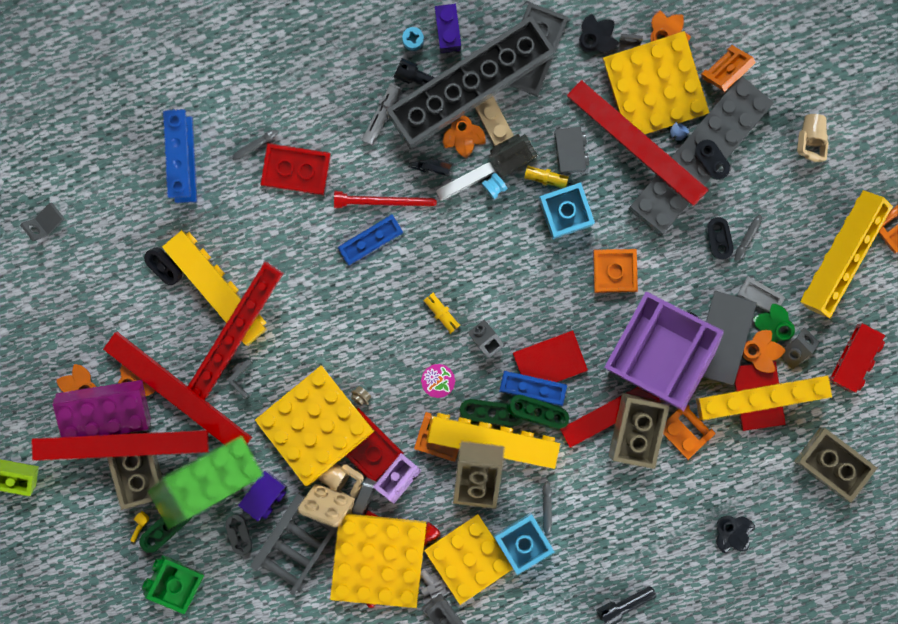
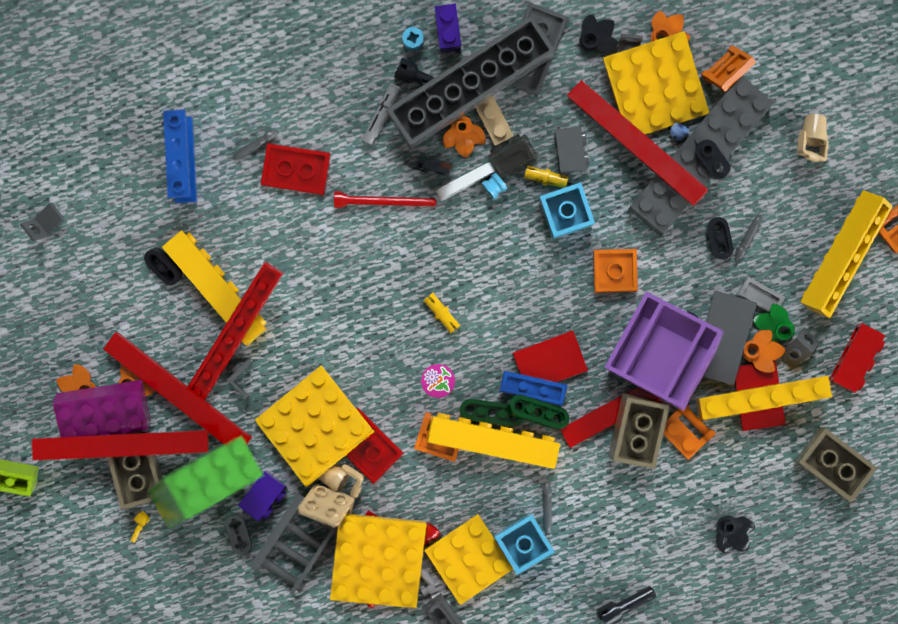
(160, 535): dark green plate -> none
(172, 584): green plate -> none
(360, 396): dark tan plate -> none
(364, 497): dark grey beam -> none
(370, 239): blue tile -> none
(397, 478): lavender brick -> none
(478, 474): dark tan brick -> none
(486, 339): dark grey brick -> none

